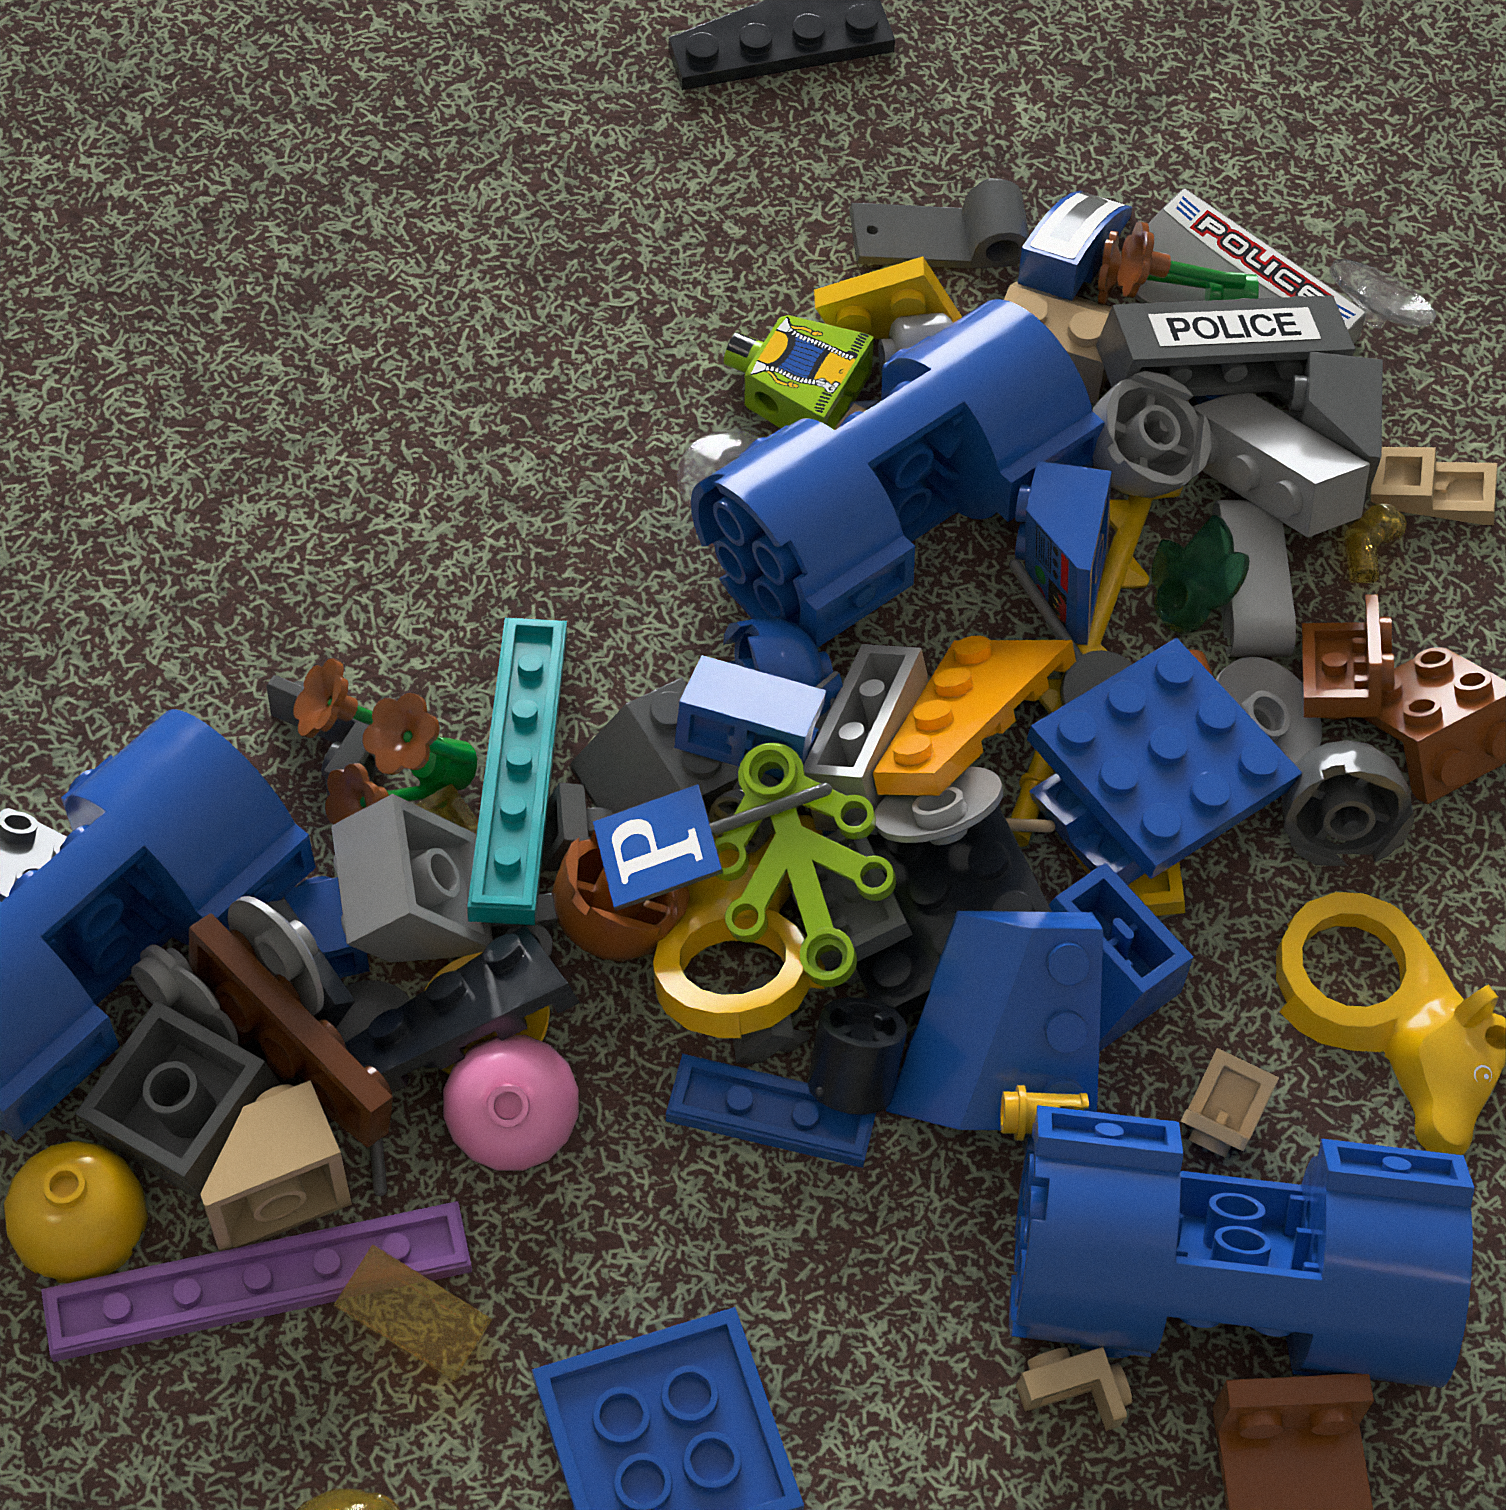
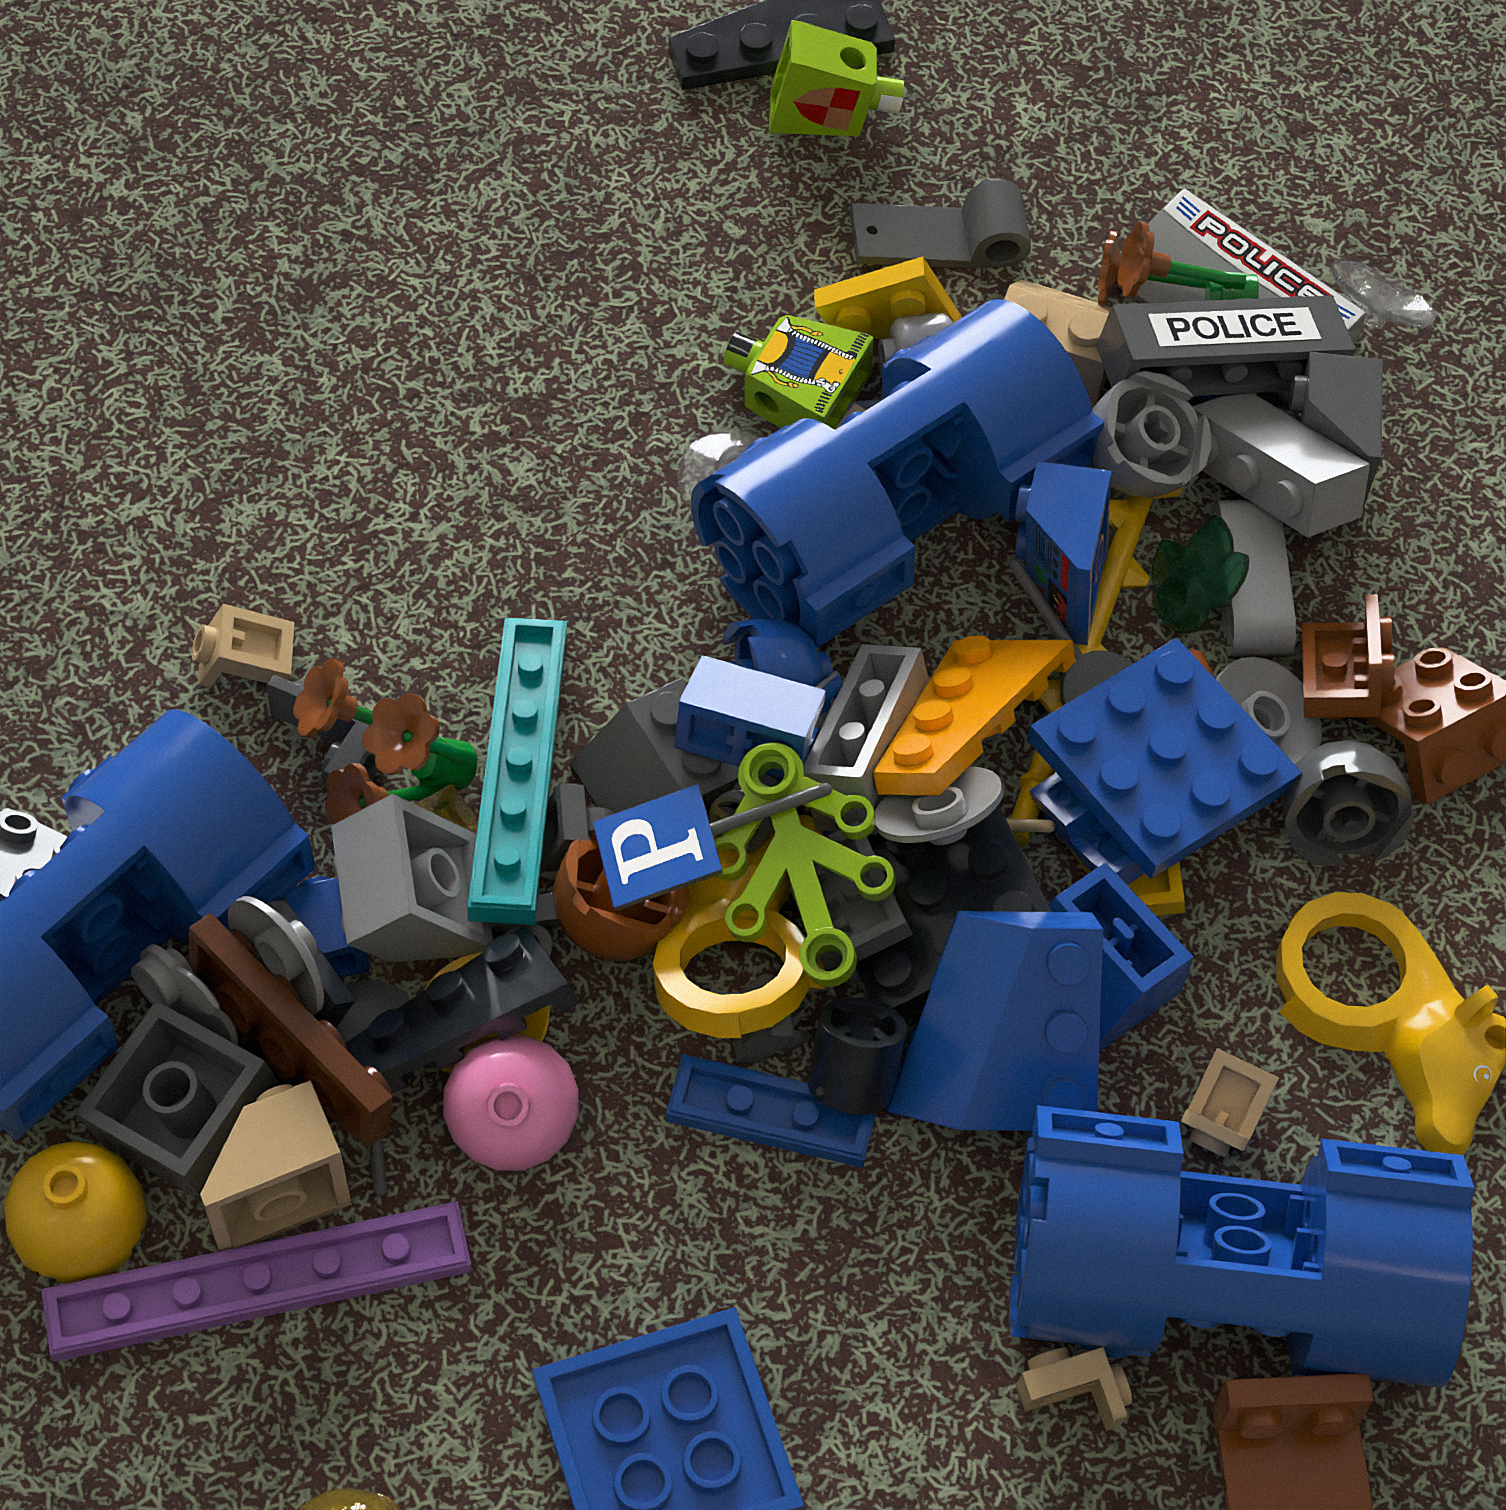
(243, 646): none -> tan bracket
(413, 1313): clear yellow tile -> none
(828, 84): none -> lime torso
(1020, 1107): yellow pin -> none
(1070, 243): slope -> none
(1365, 535): clear yellow arm -> none
(1443, 490): tan slope -> none

